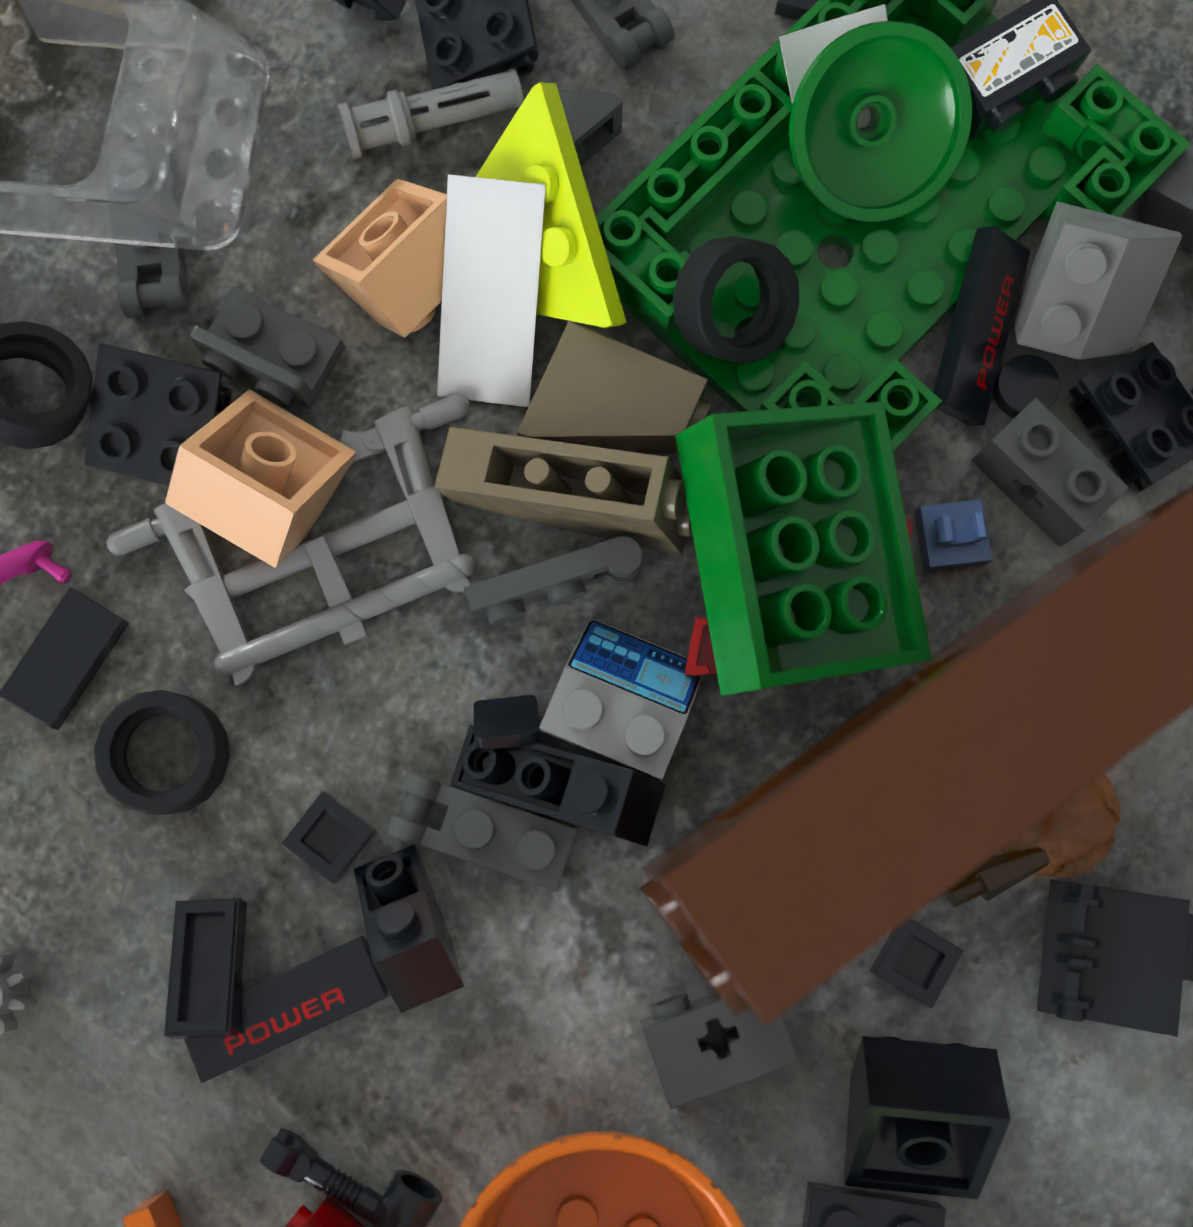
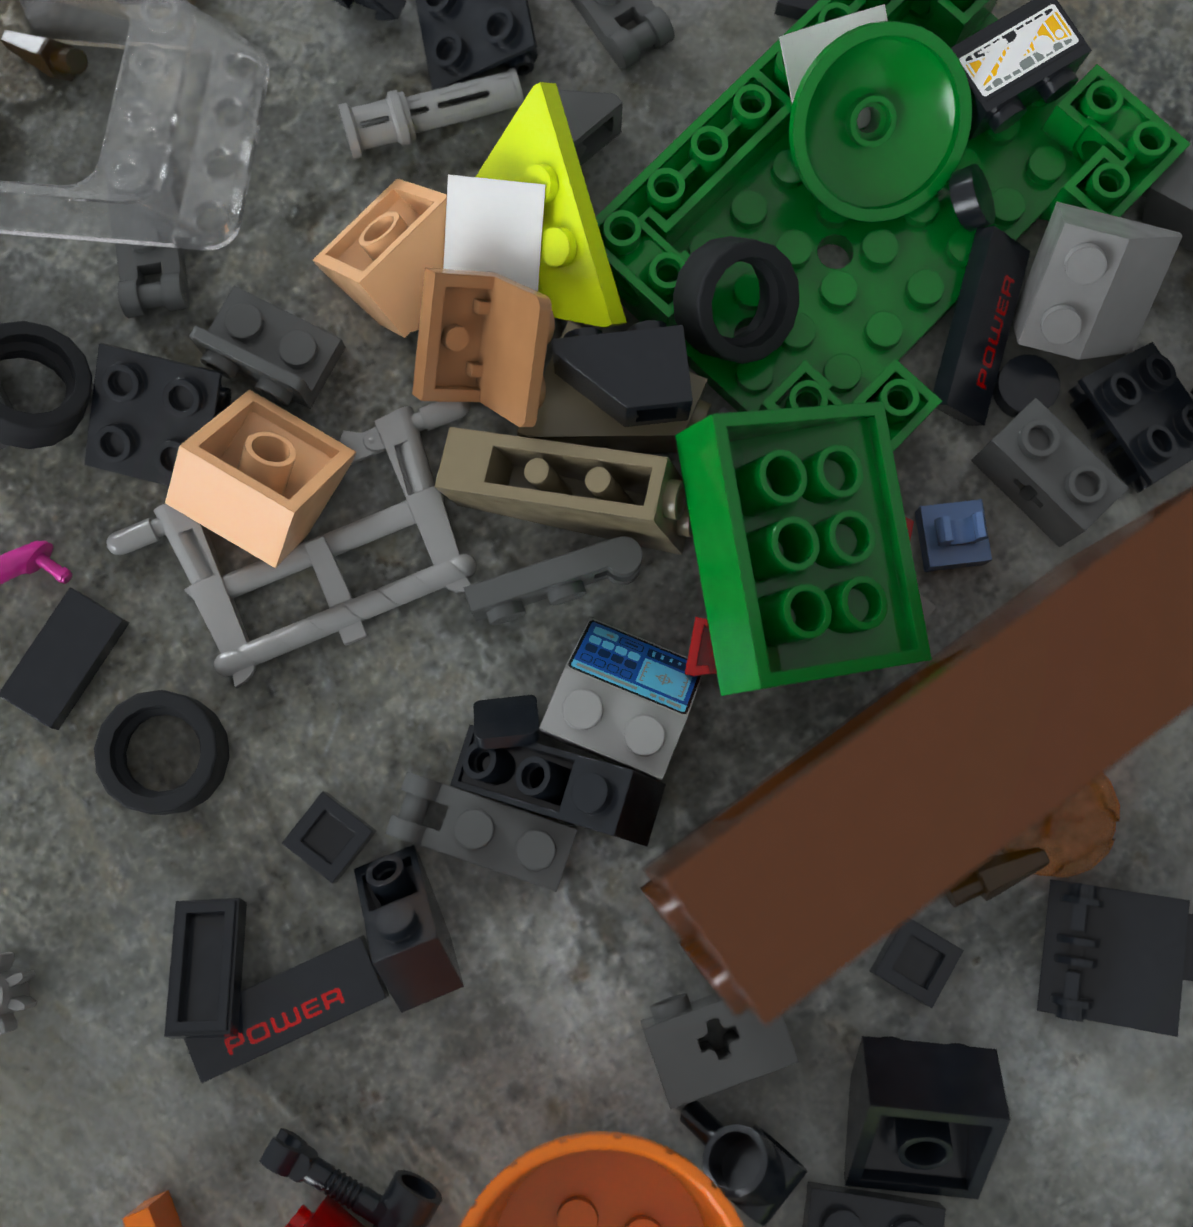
(47, 55): none -> dark brown bar
(483, 343): none -> medium nougat bracket
(631, 373): none -> black slope
(744, 1163): none -> black piece
(972, 198): none -> black tile

